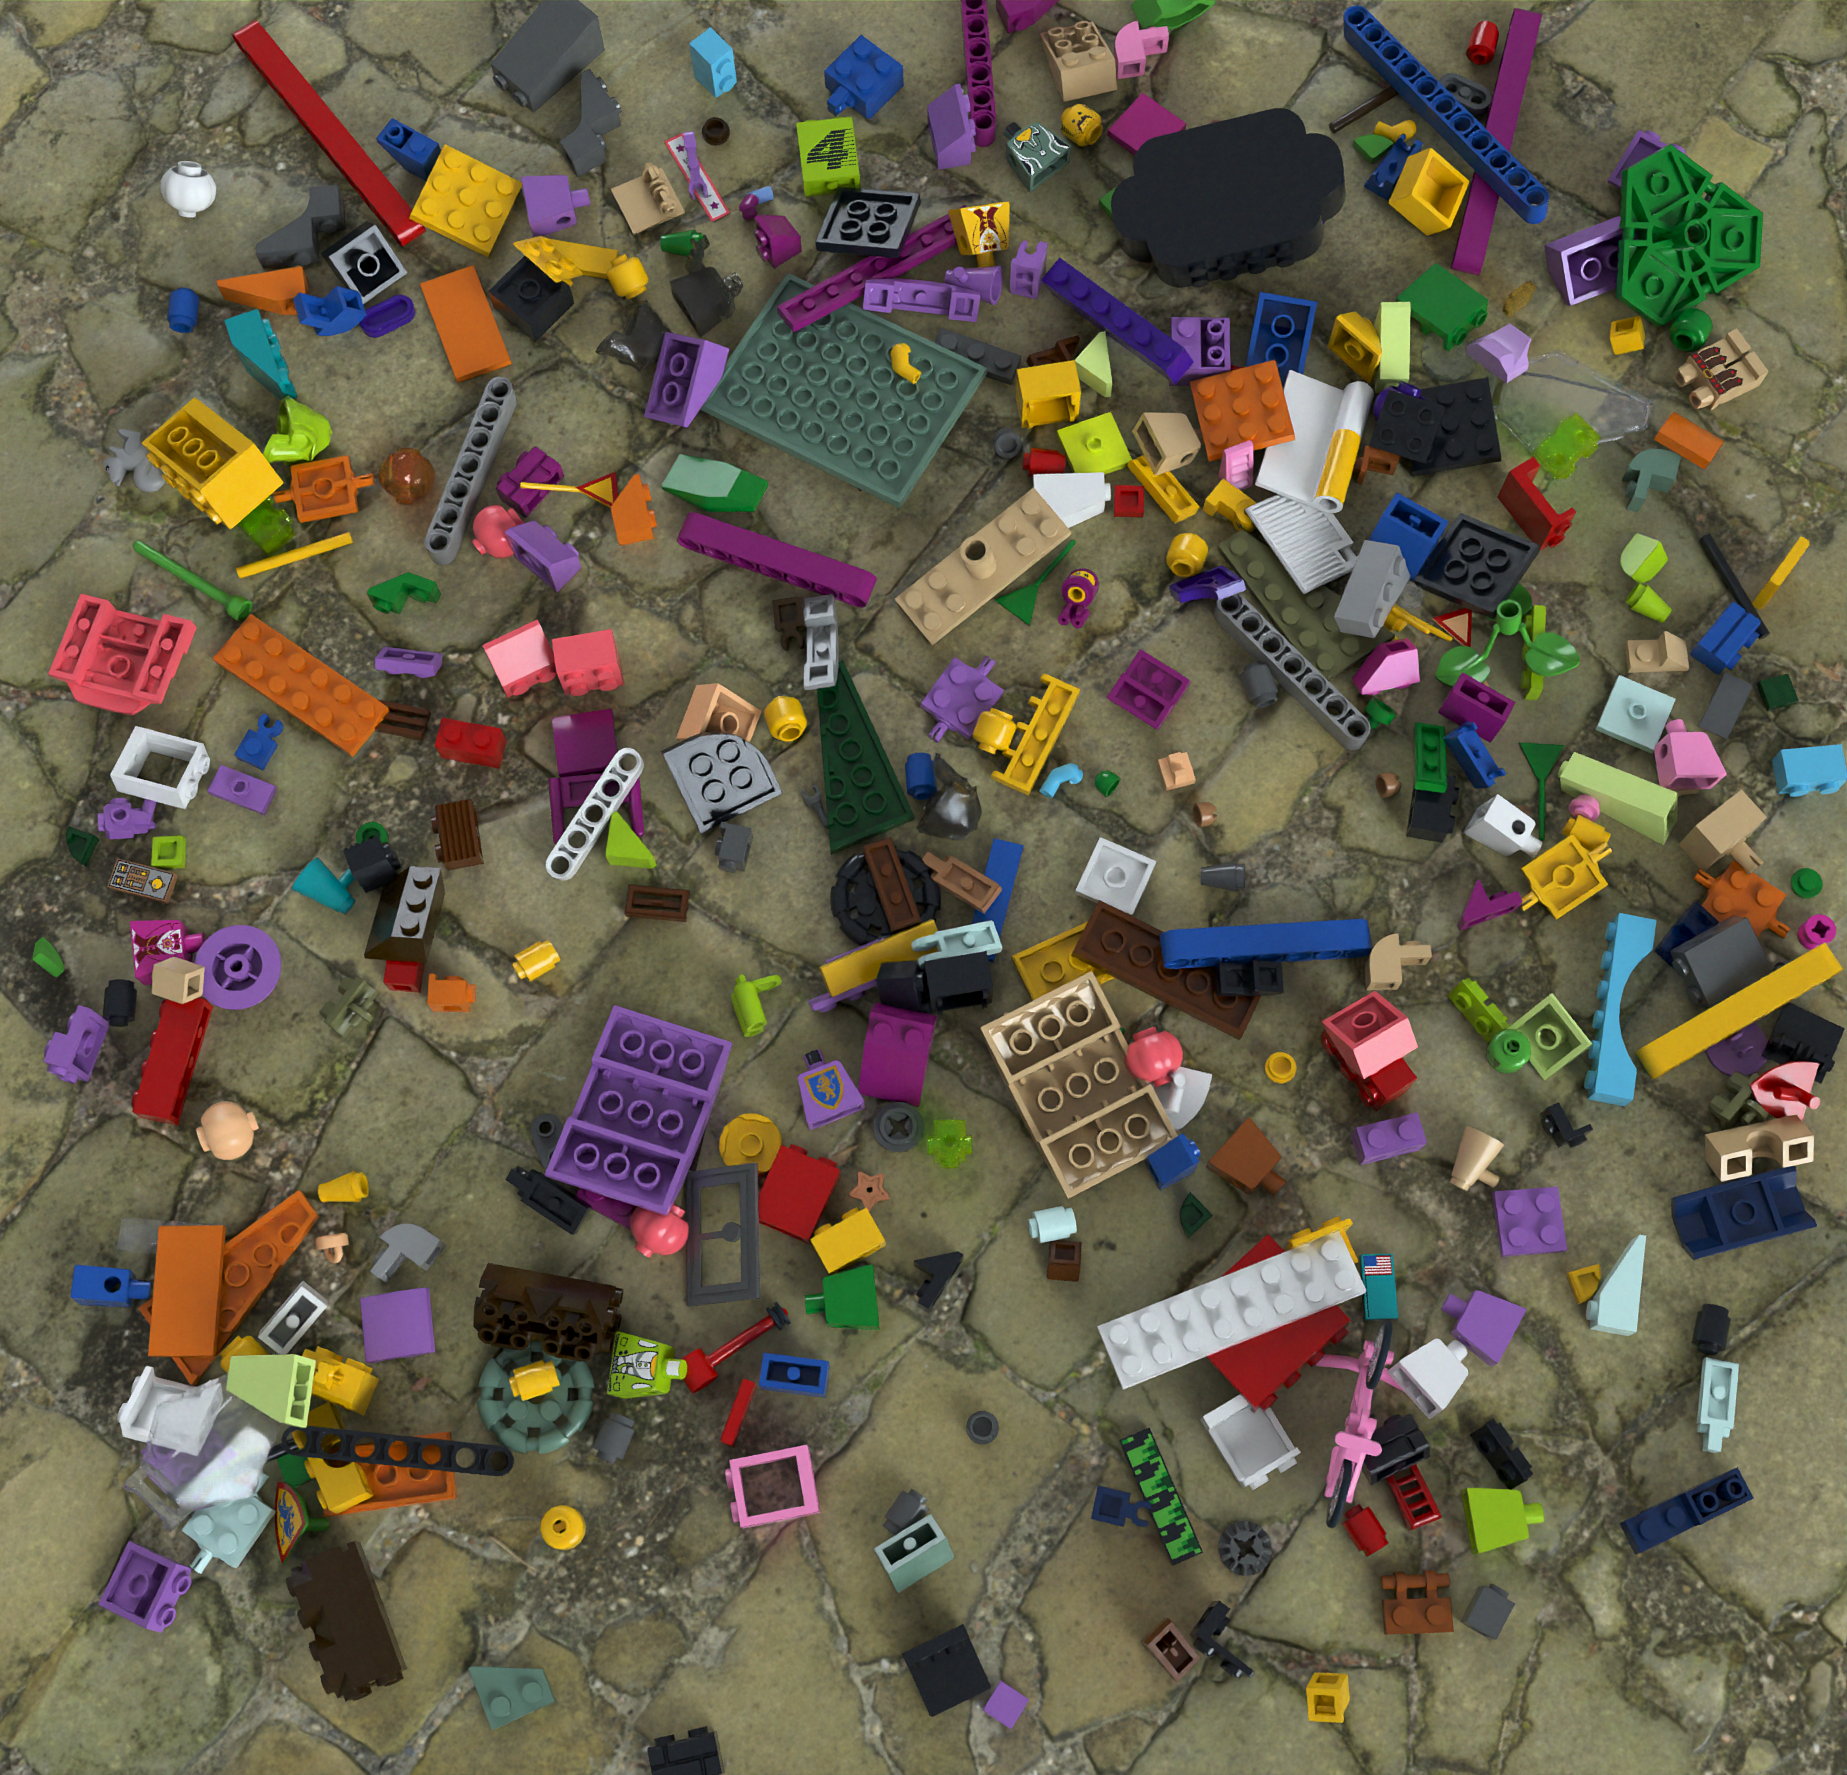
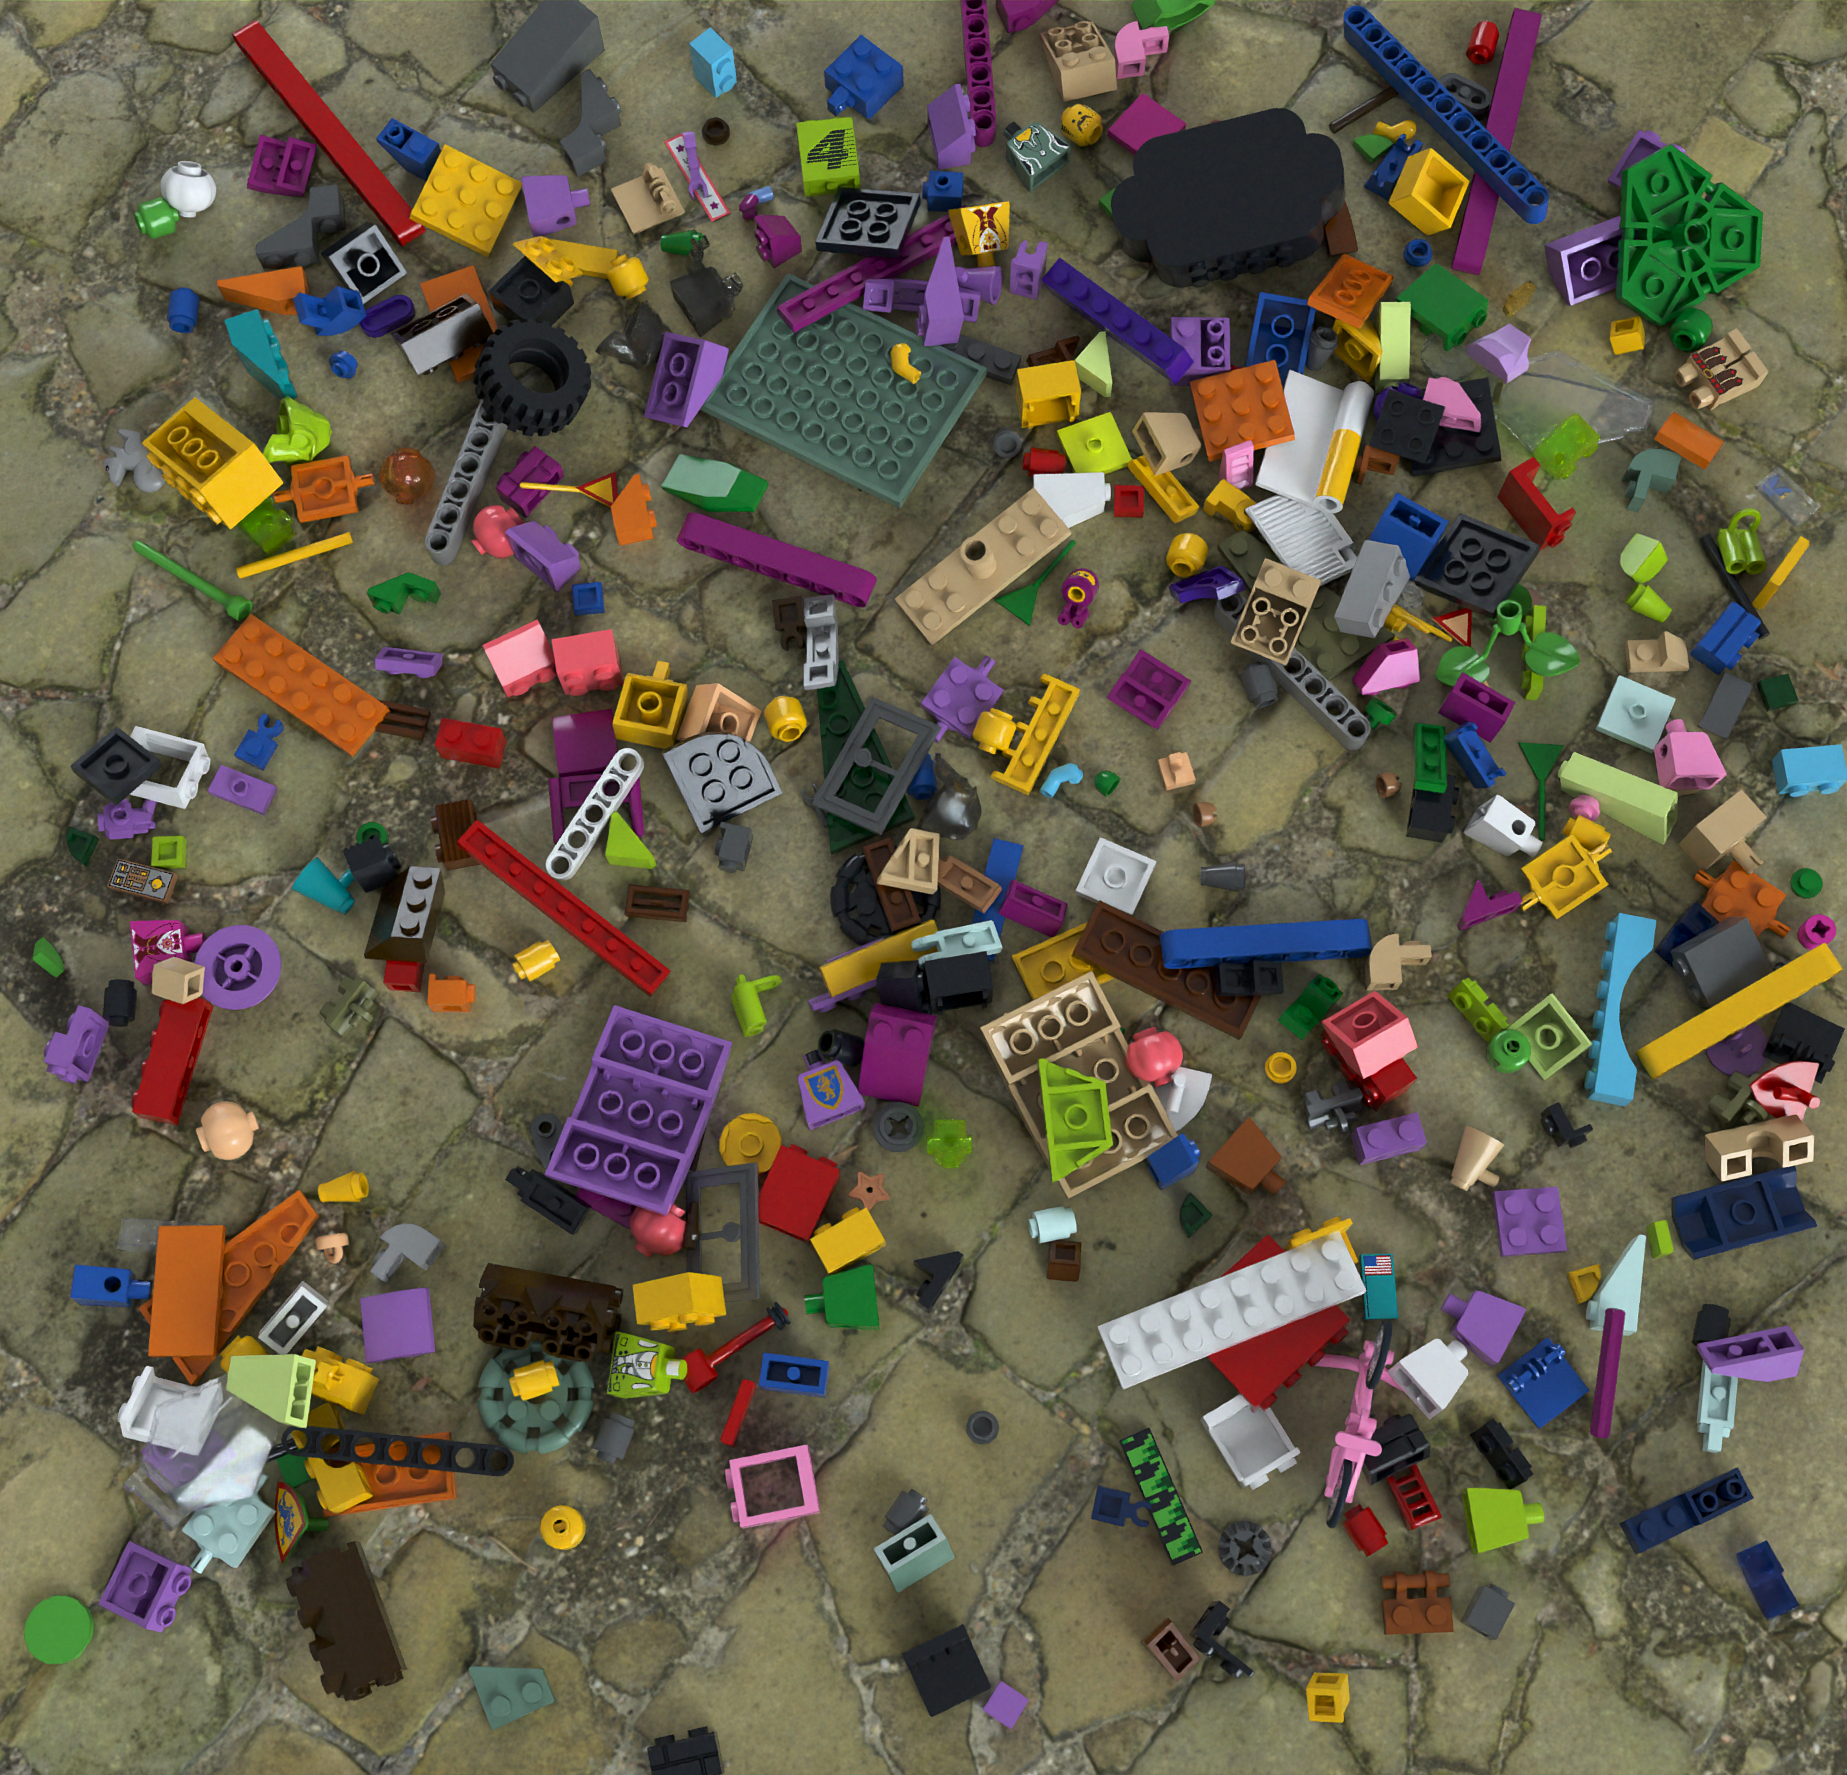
(59, 1629): none -> bright green tile
(116, 766): none -> black plate
(119, 656): coral slope -> none
(156, 218): none -> bright green head
(281, 166): none -> magenta slope
(343, 364): none -> blue plate
(443, 334): none -> dark brown slope
(546, 349): none -> black tyre
(563, 908): none -> red plate
(588, 598): none -> blue tile
(651, 708): none -> yellow hinge
(679, 1300): none -> yellow piece
(692, 1227): none -> dark brown piece
(841, 1047): none -> black brick
(854, 752): none -> dark grey door
(914, 863): none -> tan wing
(941, 309): none -> medium lavender slope
(943, 190): none -> blue brick
(1033, 909): none -> magenta slope
(1073, 1118): none -> lime wing
(1275, 611): none -> tan slope
(1311, 1006): none -> green slope
(1321, 346): none -> dark grey cone
(1335, 1110): none -> dark grey hips
(1340, 234): none -> reddish brown slope
(1350, 290): none -> orange tile
(1418, 246): none -> blue plate
(1459, 409): none -> bright pink slope
(1543, 1382): none -> blue hinge
(1607, 1372): none -> magenta axle
(1659, 1239): none -> lime tile
(1742, 546): none -> lime piece
(1756, 1355): none -> medium lavender slope
(1766, 1581): none -> clear blue slope
(1787, 497): none -> clear tile

